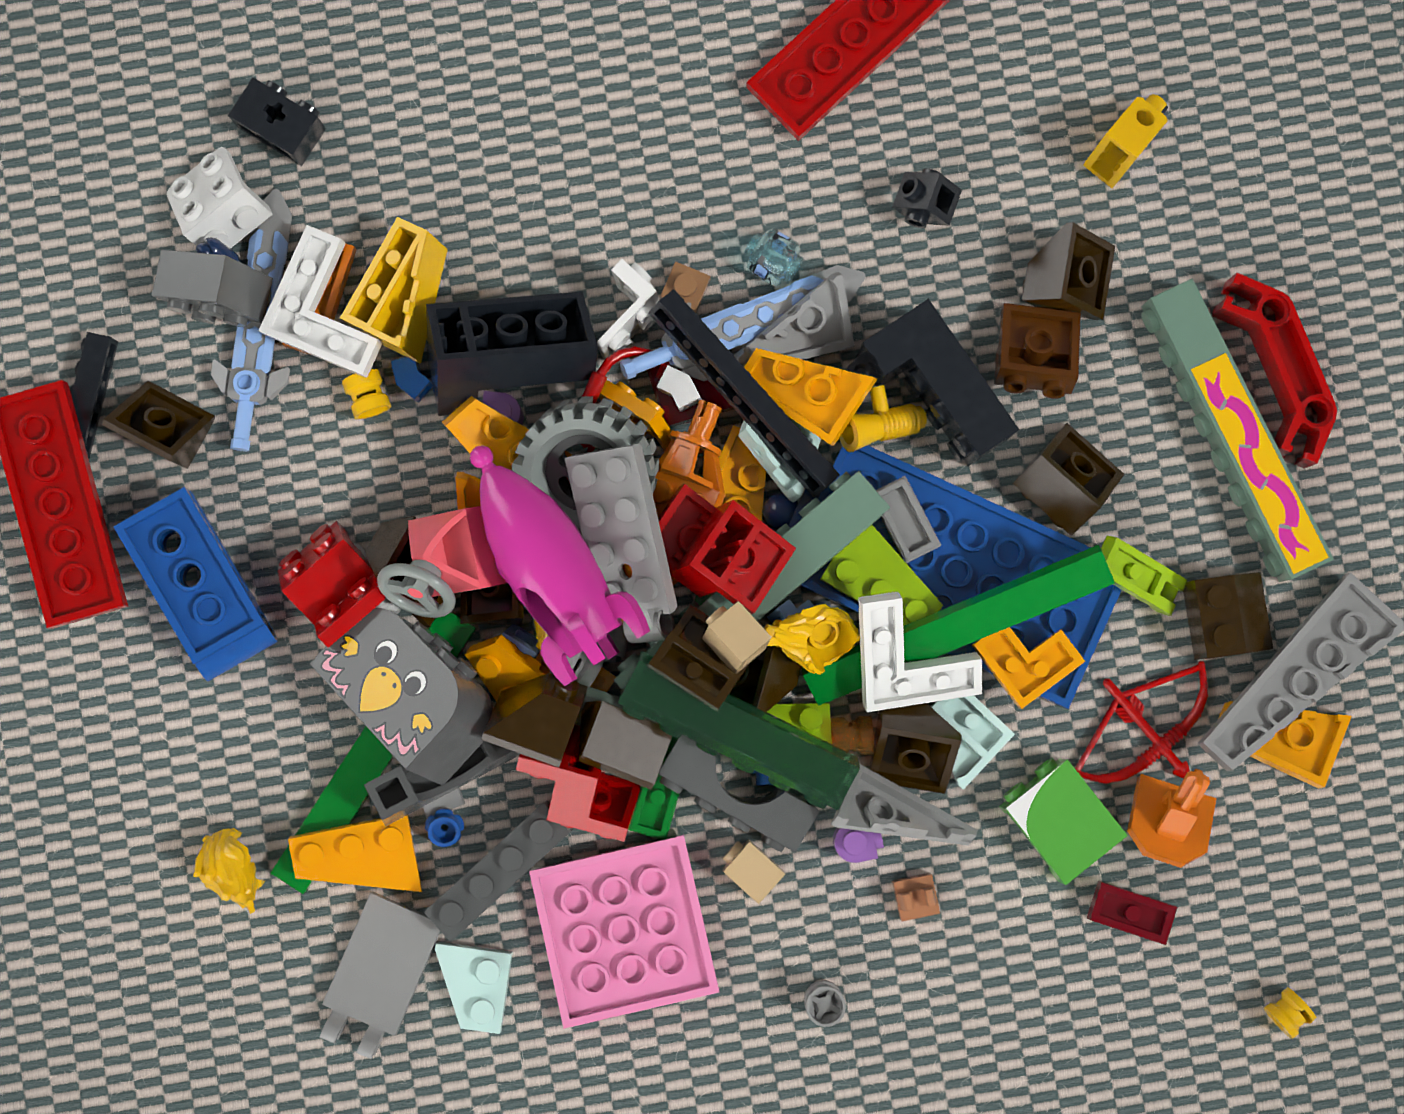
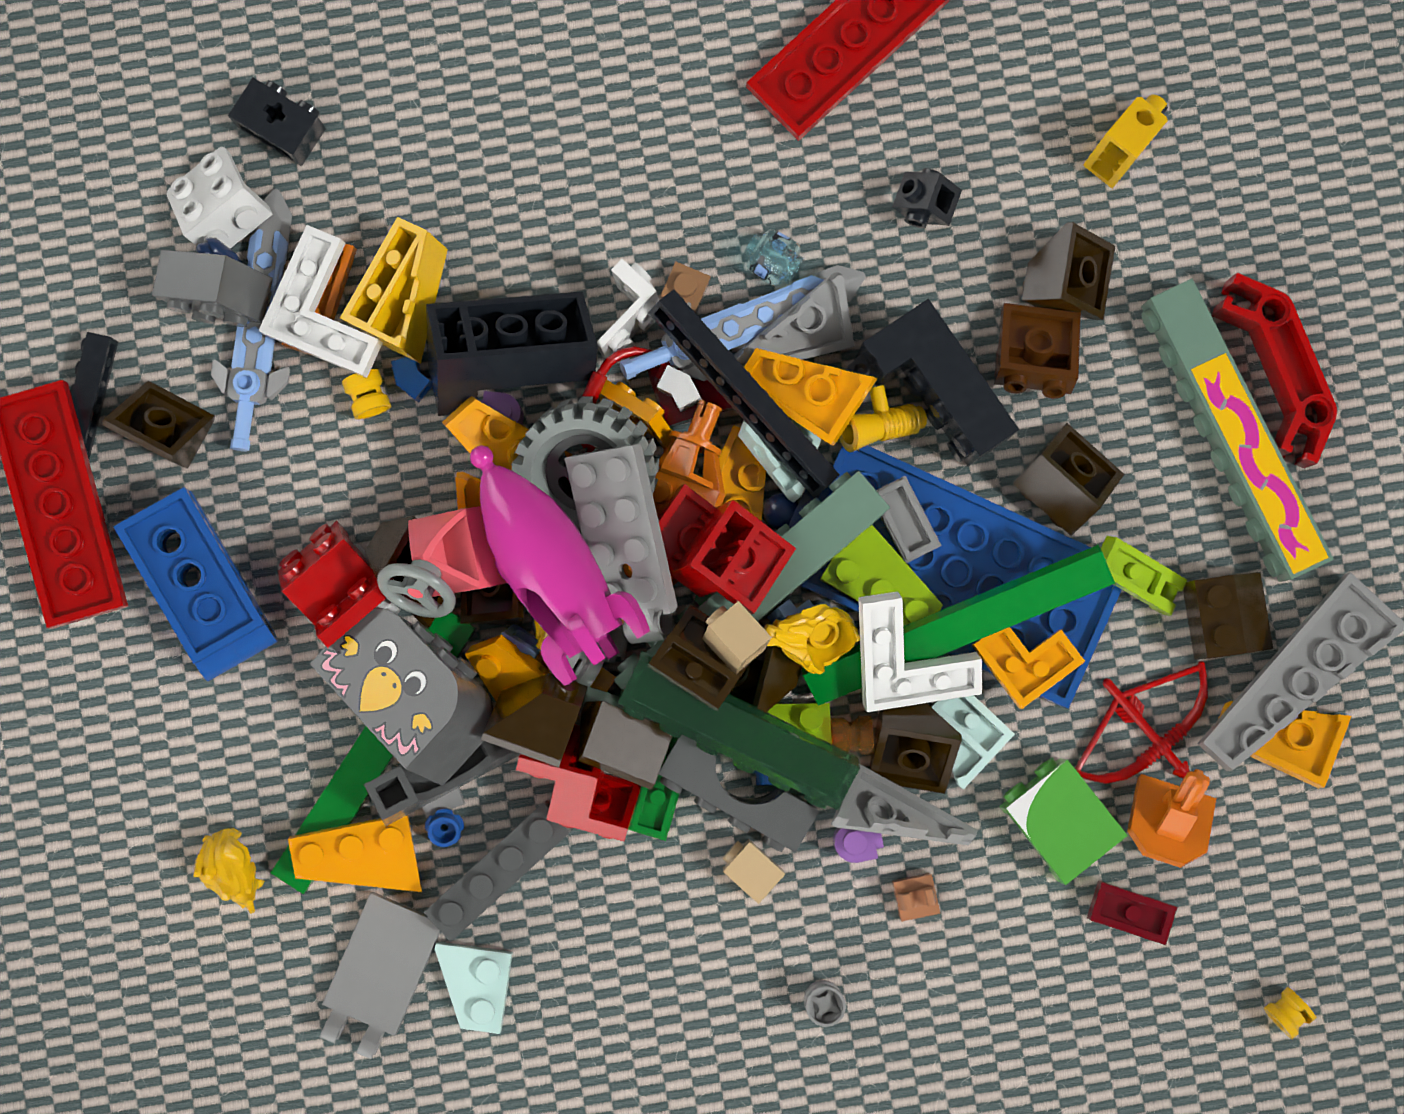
(624, 931): bright pink plate -> none

